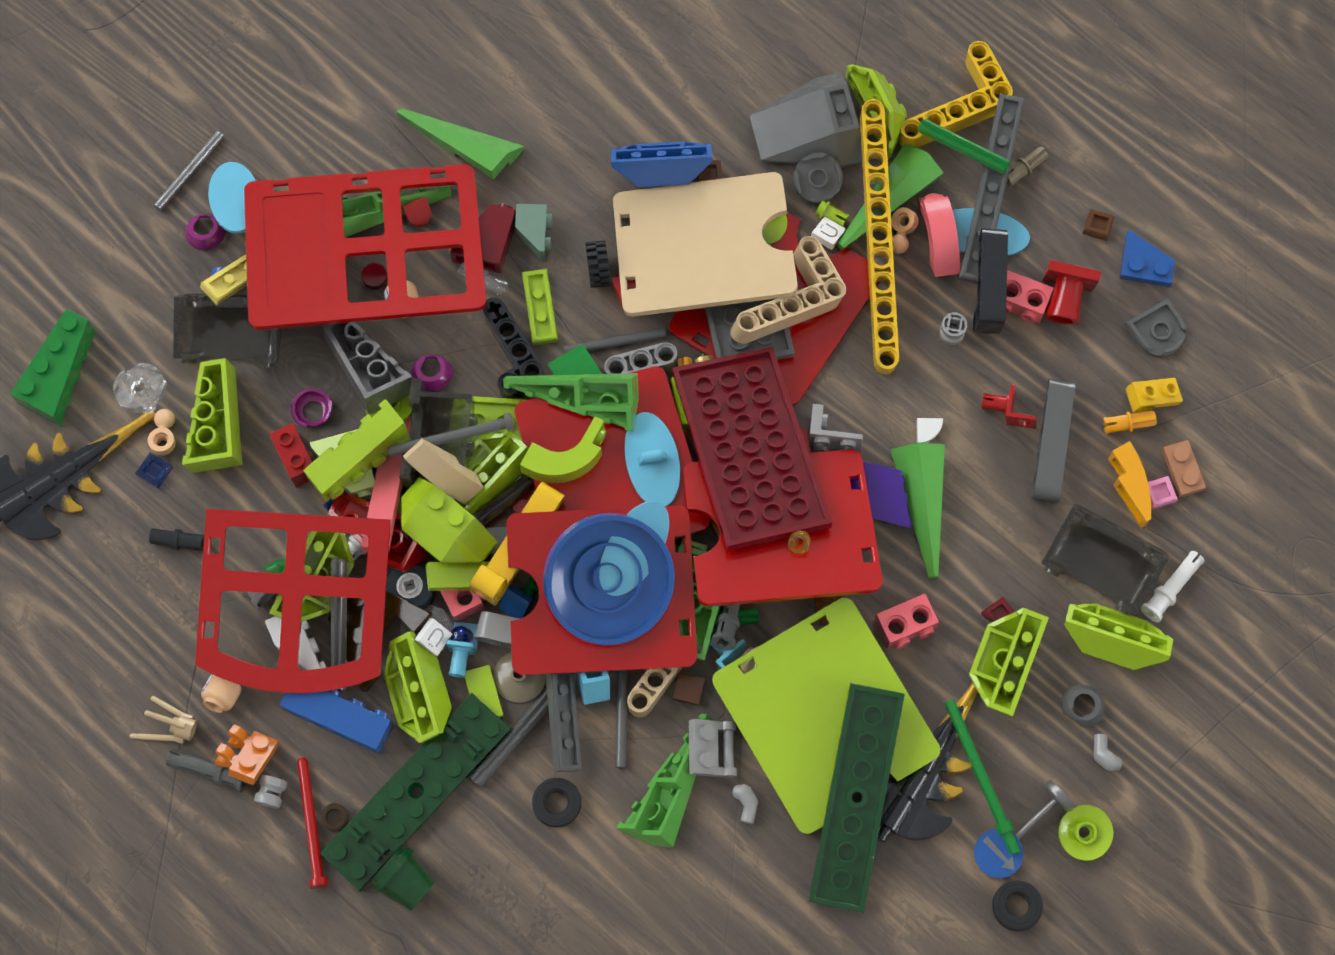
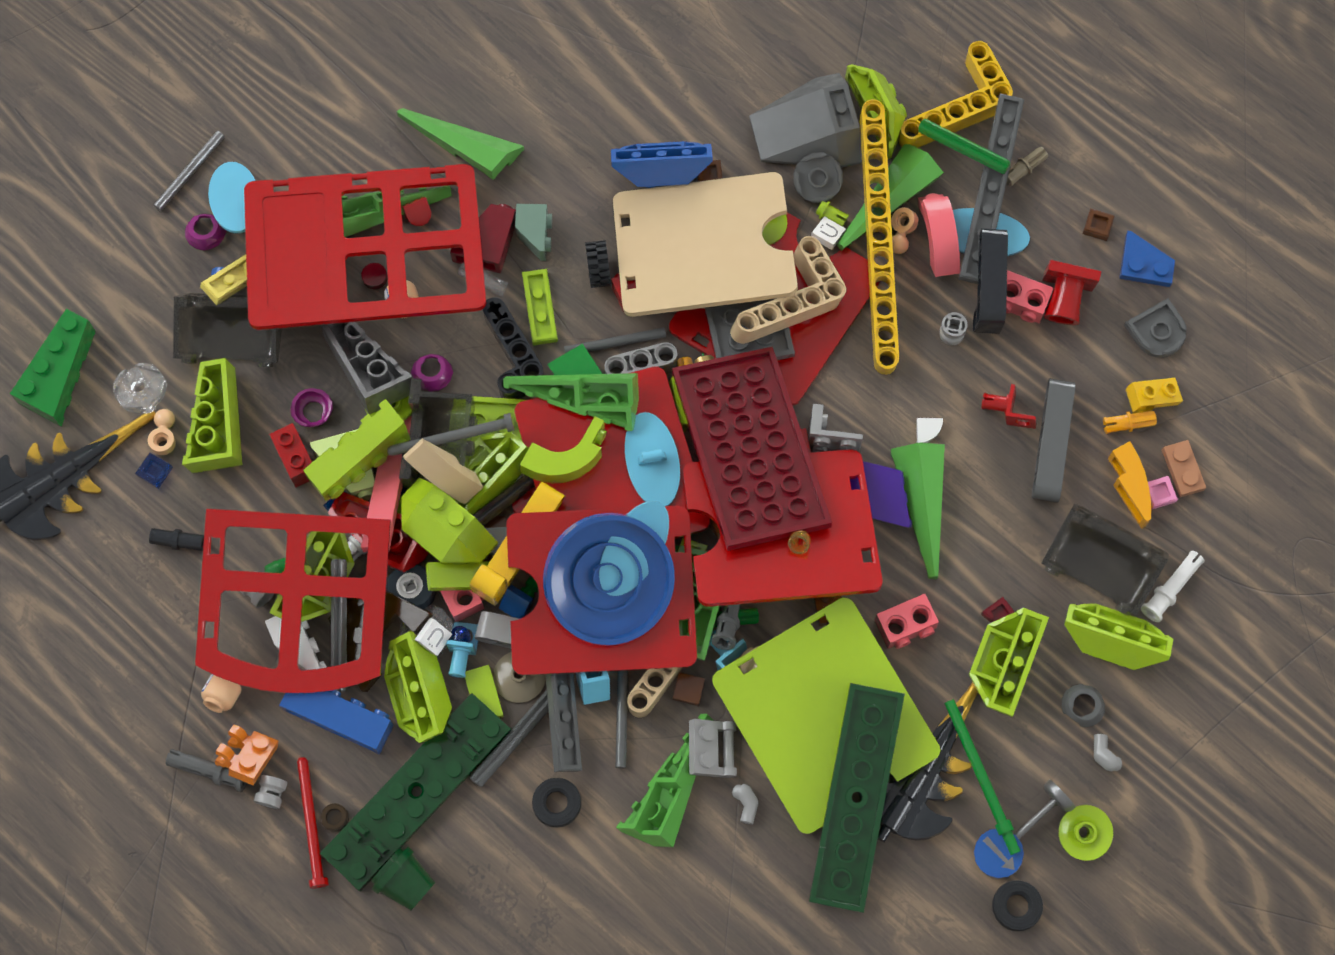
(182, 726): tan plant -> none

